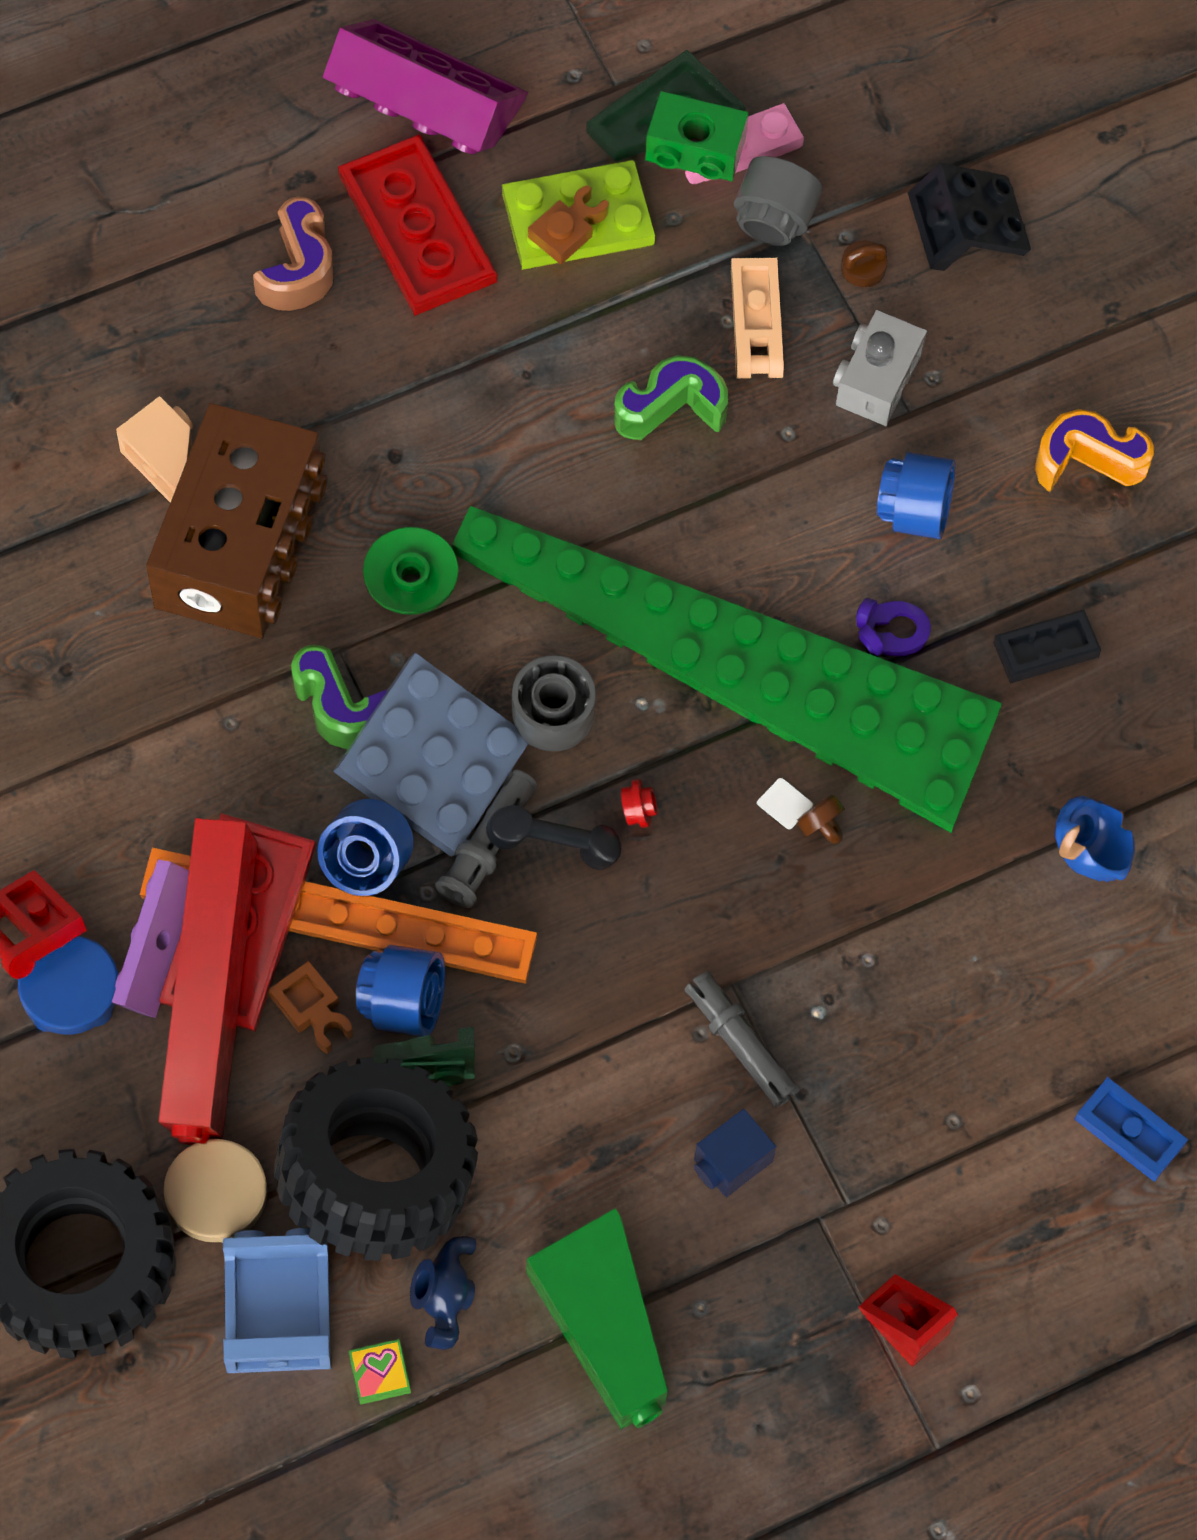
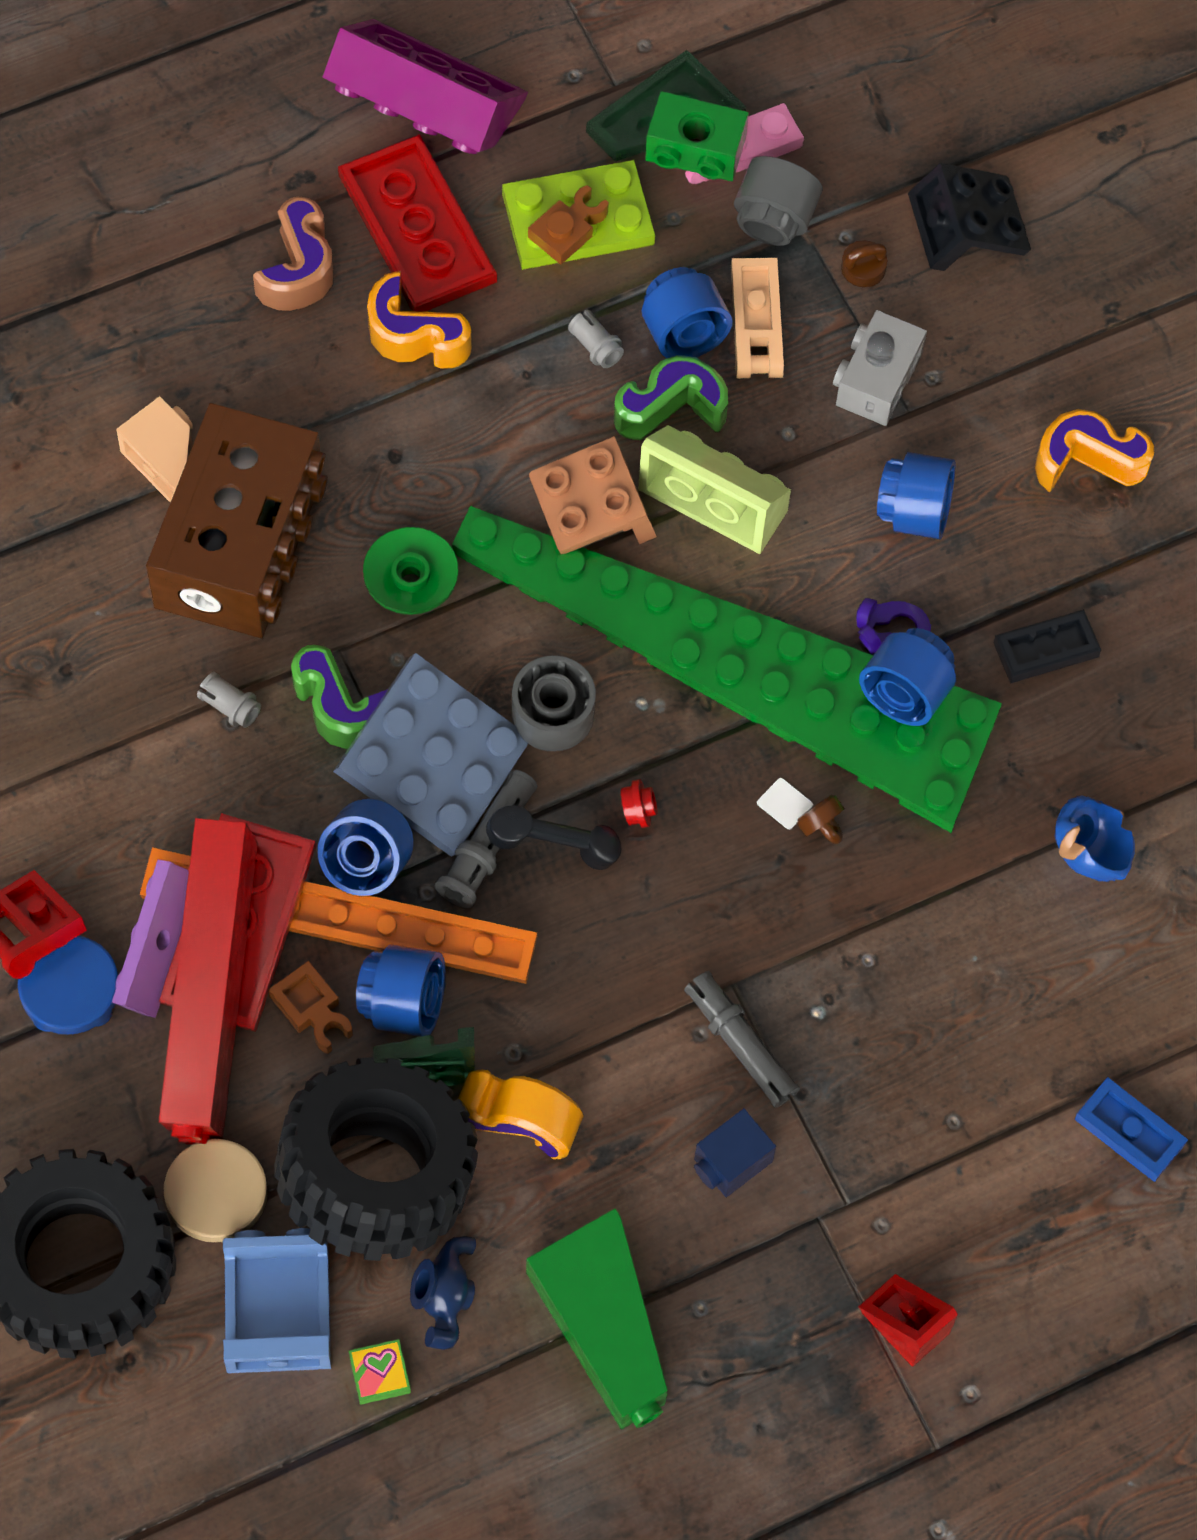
(229, 700): none -> light grey pin
(414, 334): none -> light orange animal
(523, 1109): none -> light orange animal
(590, 497): none -> nougat bracket
(603, 347): none -> light grey pin
(685, 313): none -> blue piece
(712, 487): none -> yellowish green slope
(909, 676): none -> blue piece

